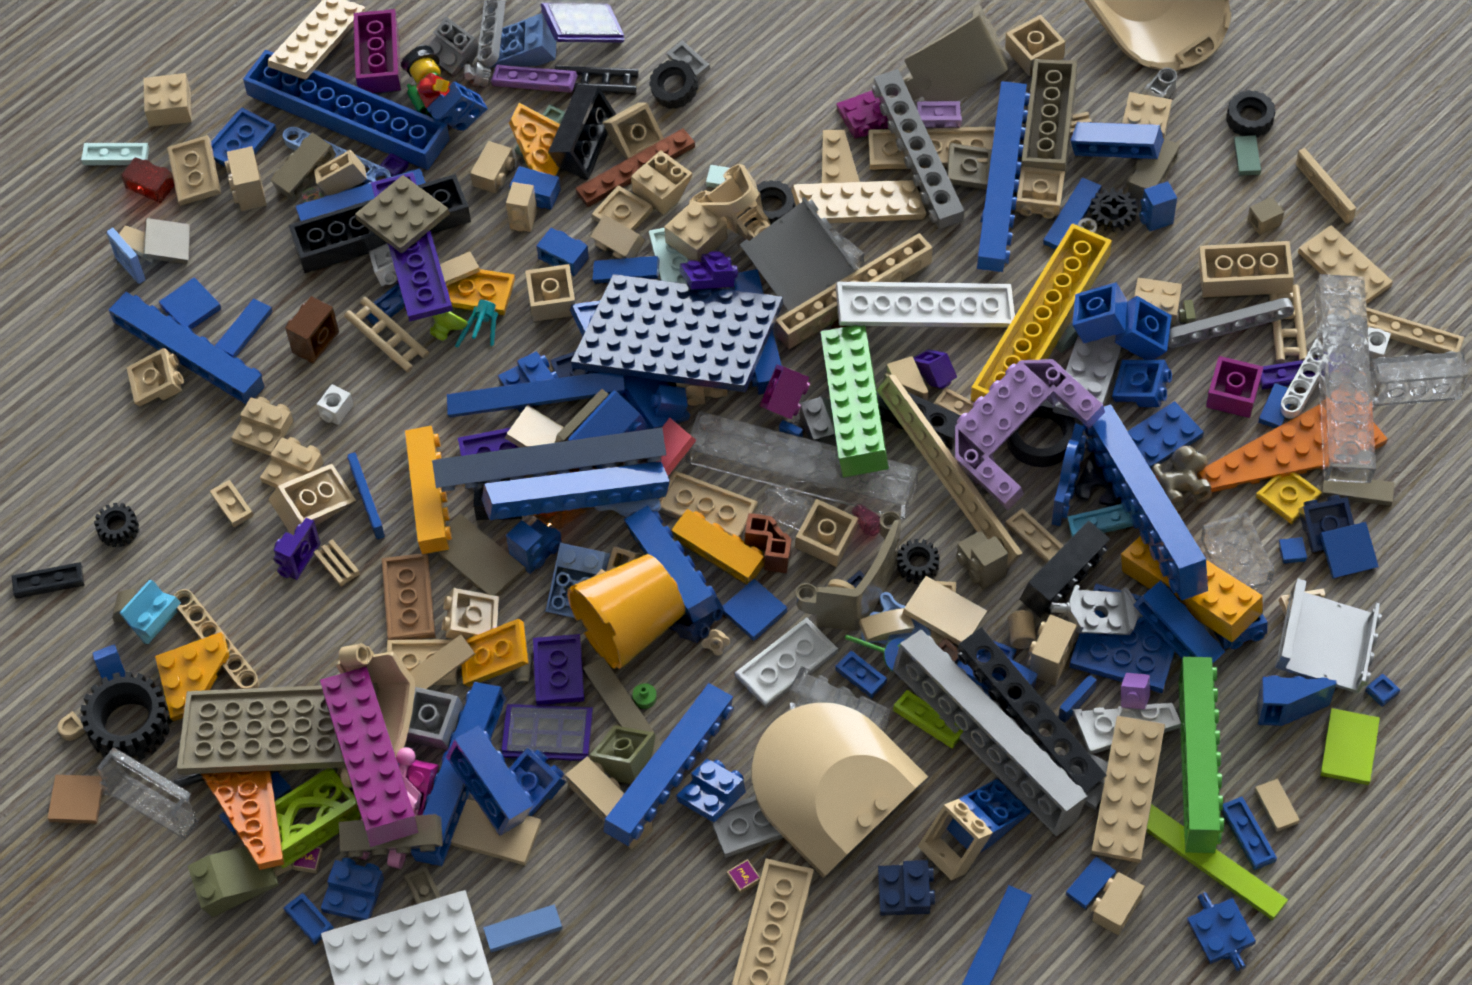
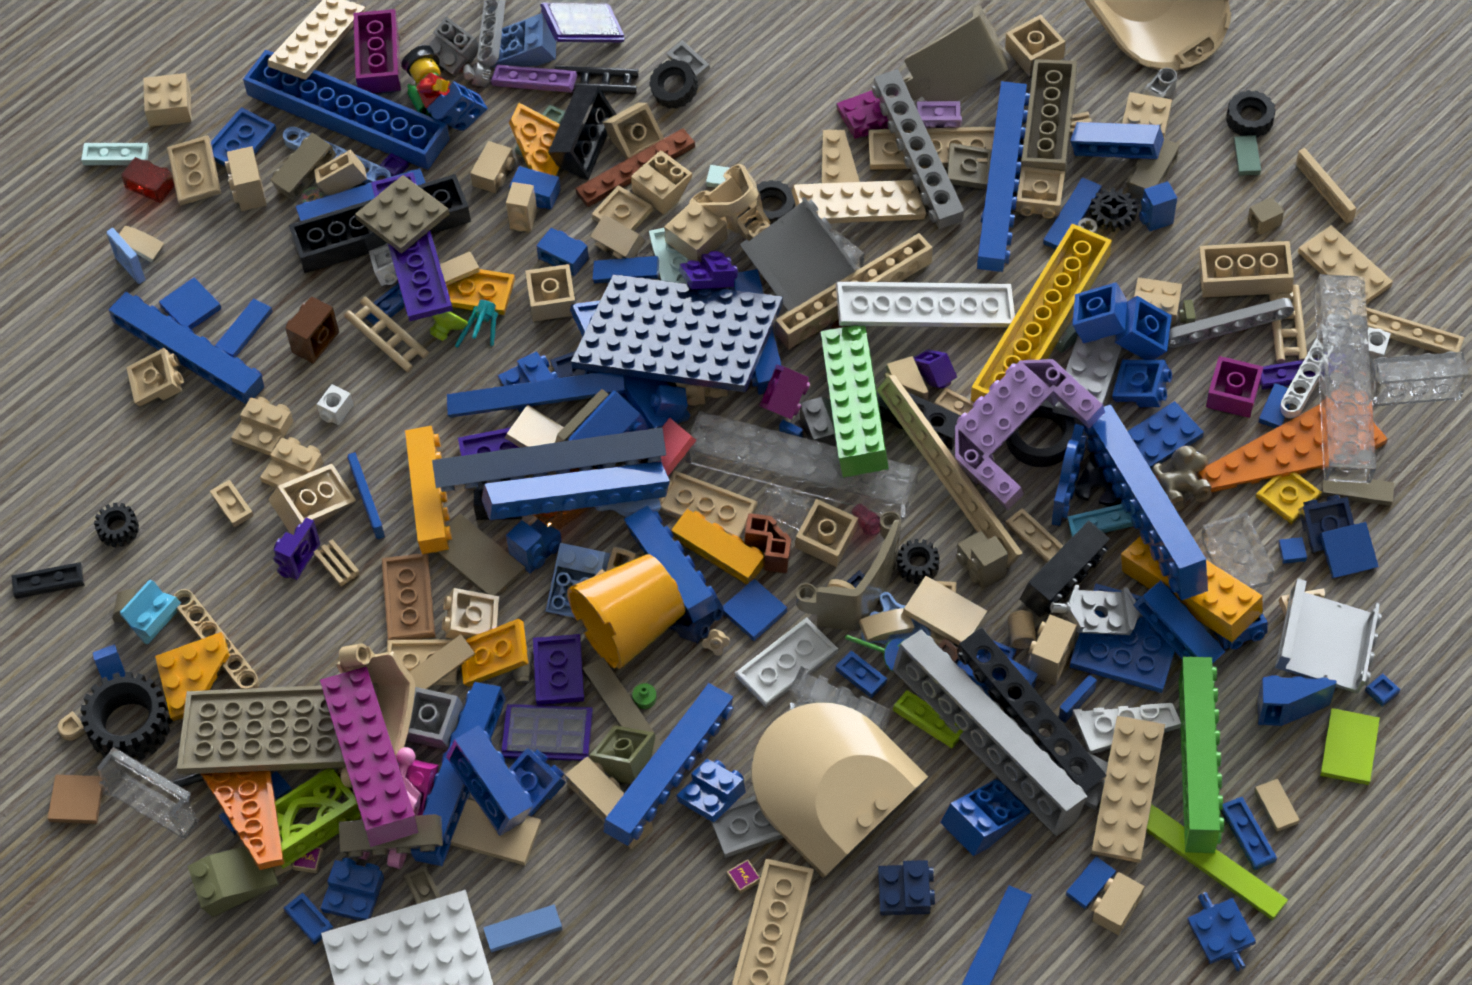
(166, 241): tile -> none
(934, 846): tan window -> none
(1135, 691): medium lavender brick -> none

